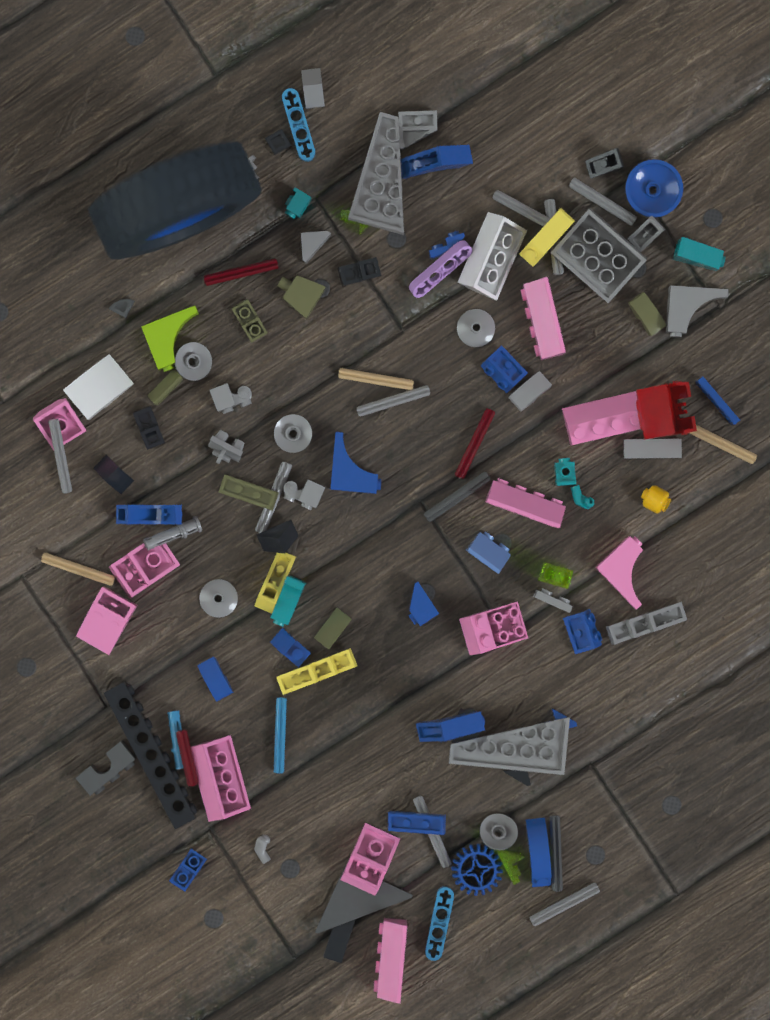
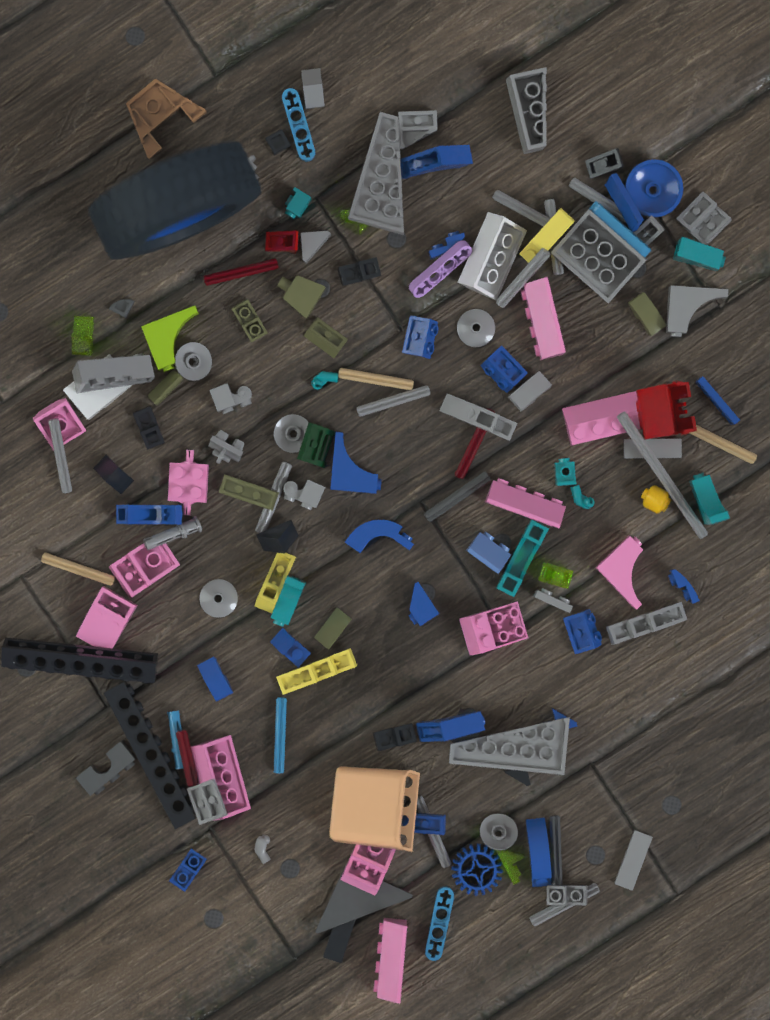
(71, 654): none -> black brick
(82, 335): none -> clear neon green slope
(112, 372): none -> light grey wedge
(153, 107): none -> medium nougat wing
(188, 482): none -> bright pink plate
(207, 801): none -> light grey slope
(281, 241): none -> red slope
(312, 444): none -> dark green plate
(322, 378): none -> teal arm
(325, 337): none -> olive slope
(364, 533): none -> blue arch
(370, 807): none -> light nougat piece
(394, 737): none -> black slope
(420, 337): none -> blue bracket
(478, 417): none -> light grey slope
(522, 557): none -> teal arch
(523, 277): none -> light grey axle
(529, 105): none -> light grey wedge
(567, 895): none -> light grey slope
(620, 228): none -> dark azure beam
(624, 202): none -> blue tile
(633, 860): none -> light grey tile
(662, 475): none -> light grey axle
(679, 581): none -> blue slope
(704, 219): none -> light grey slope
(708, 500): none -> teal arch

